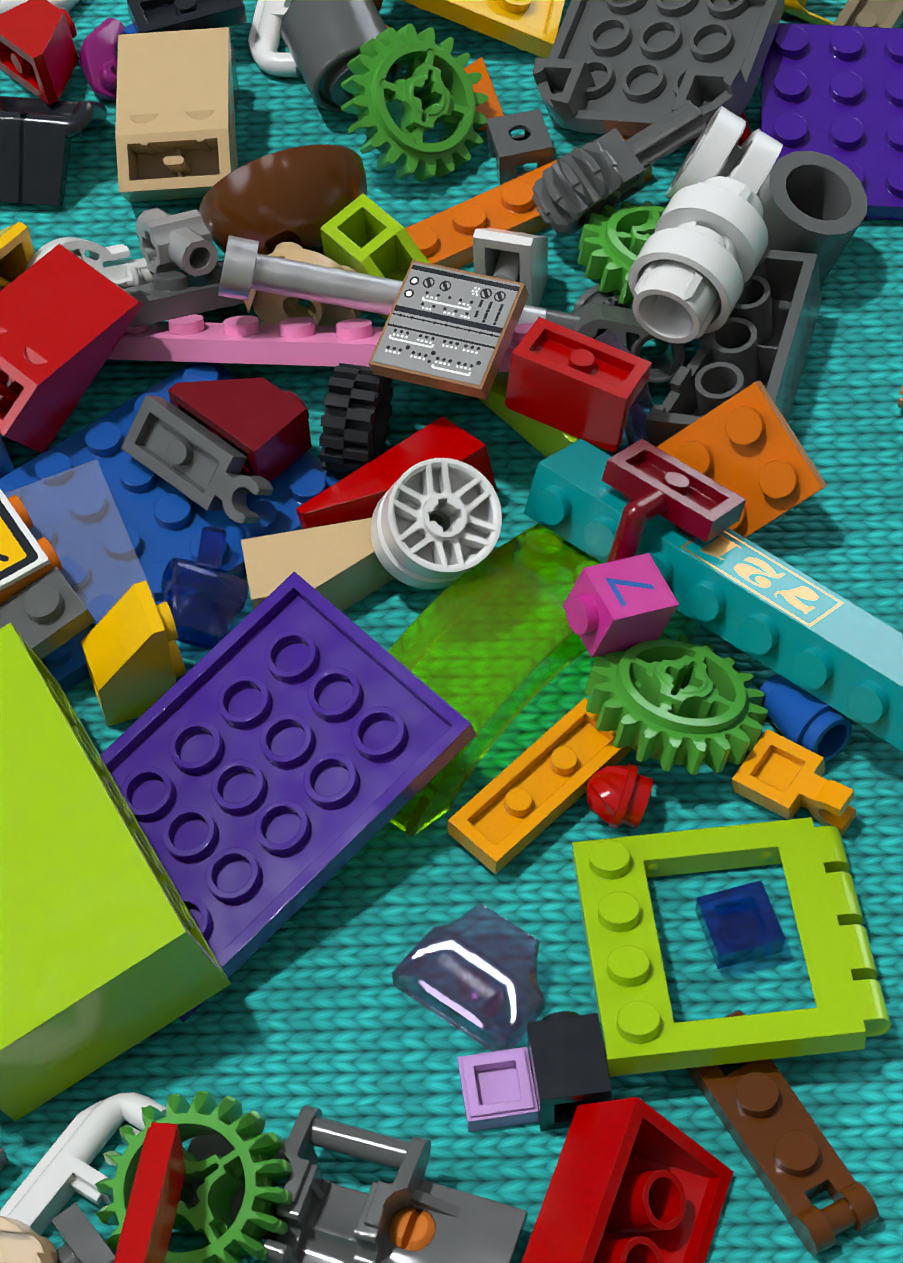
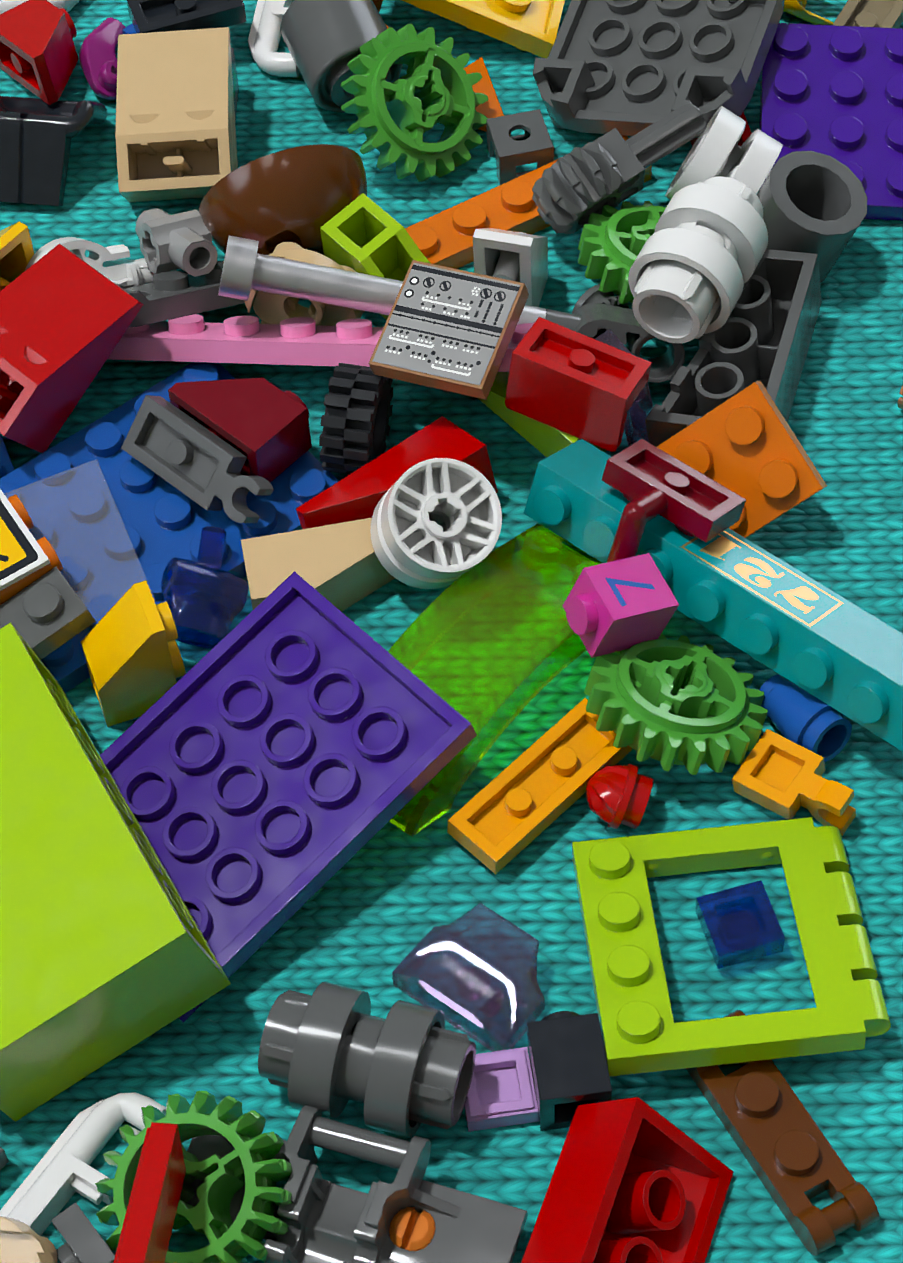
(337, 1052): none -> dark grey piece

